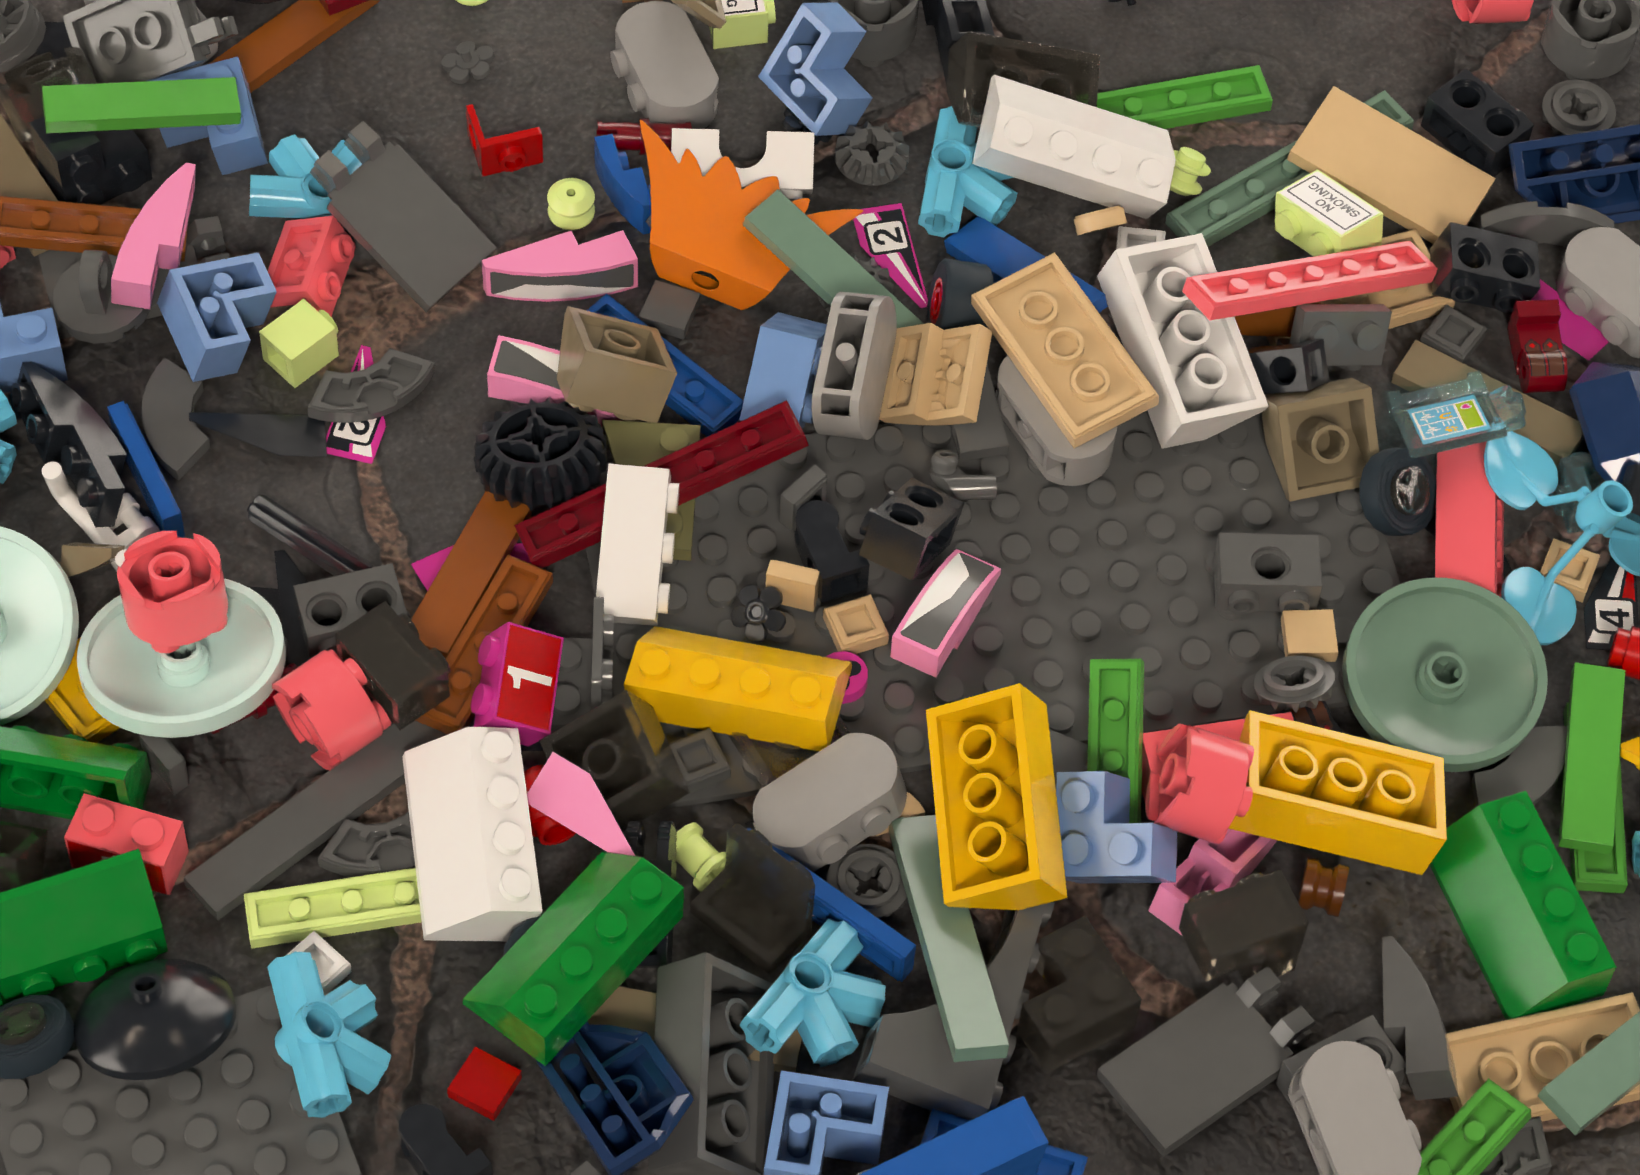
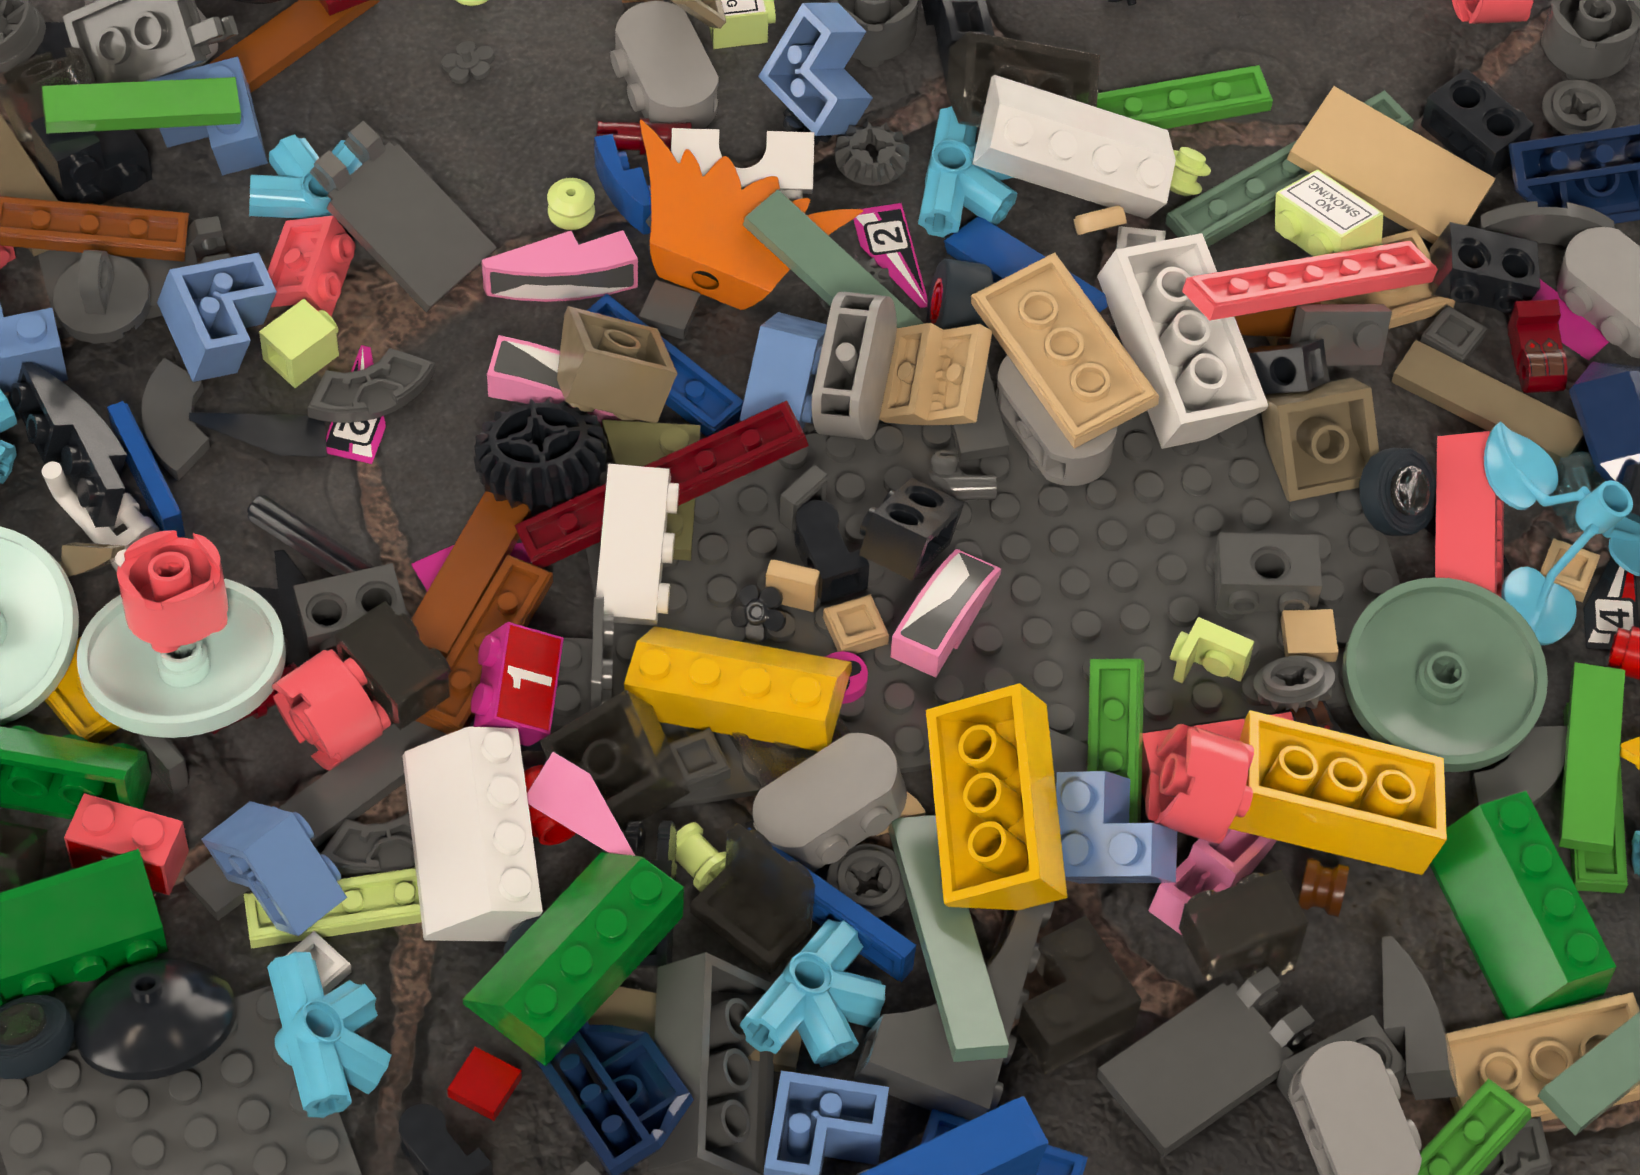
(154, 240): bright pink slope -> none
(279, 864): none -> medium blue brick
(505, 151): red bracket -> none
(1214, 648): none -> yellowish green bracket
(1454, 415): clear light blue piece -> none

